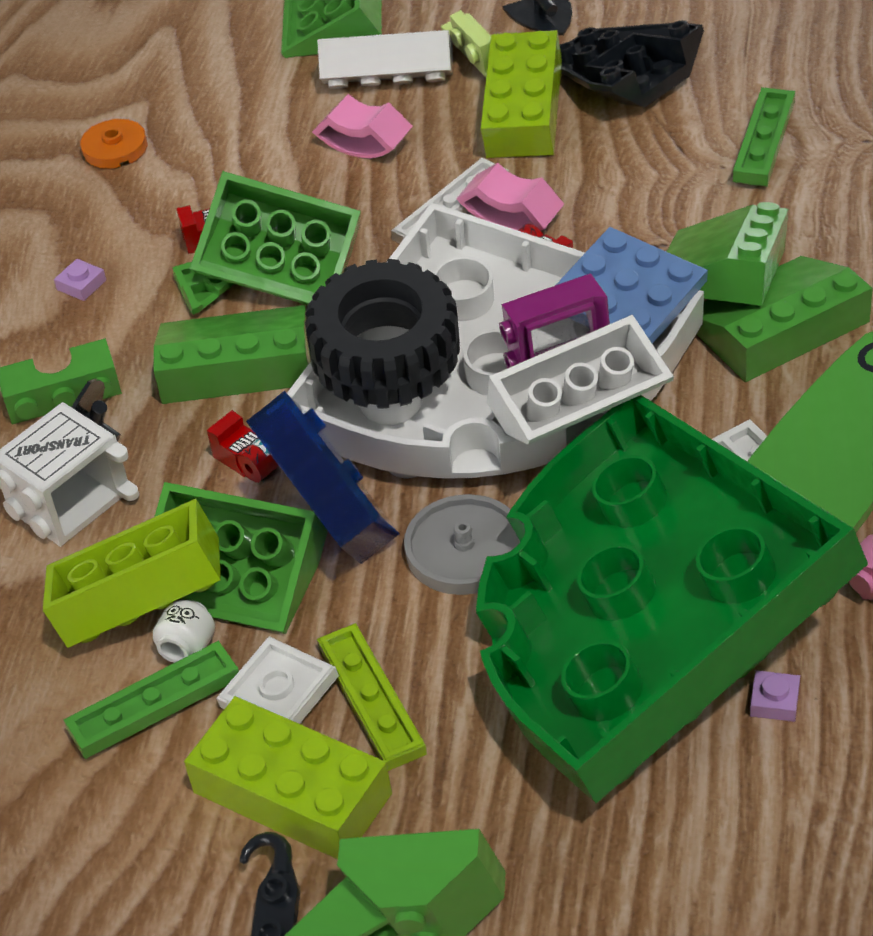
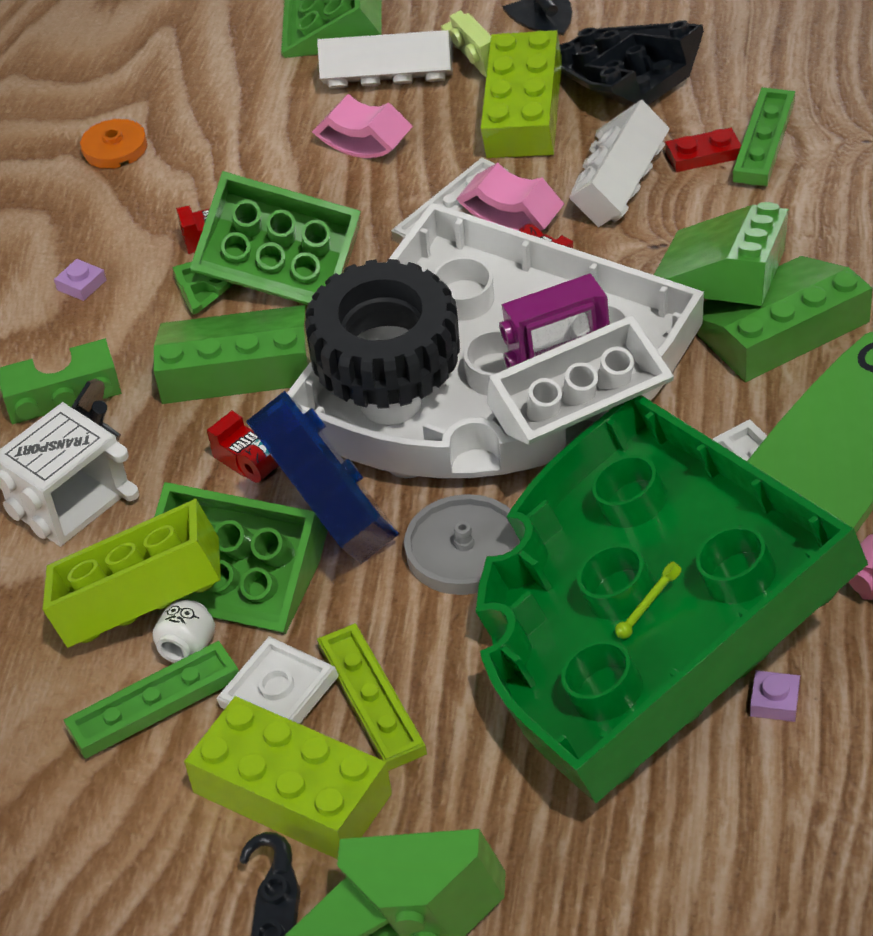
(618, 163): none -> white wedge
(639, 280): medium blue plate -> none
(670, 573): none -> lime hinge
(703, 149): none -> red plate

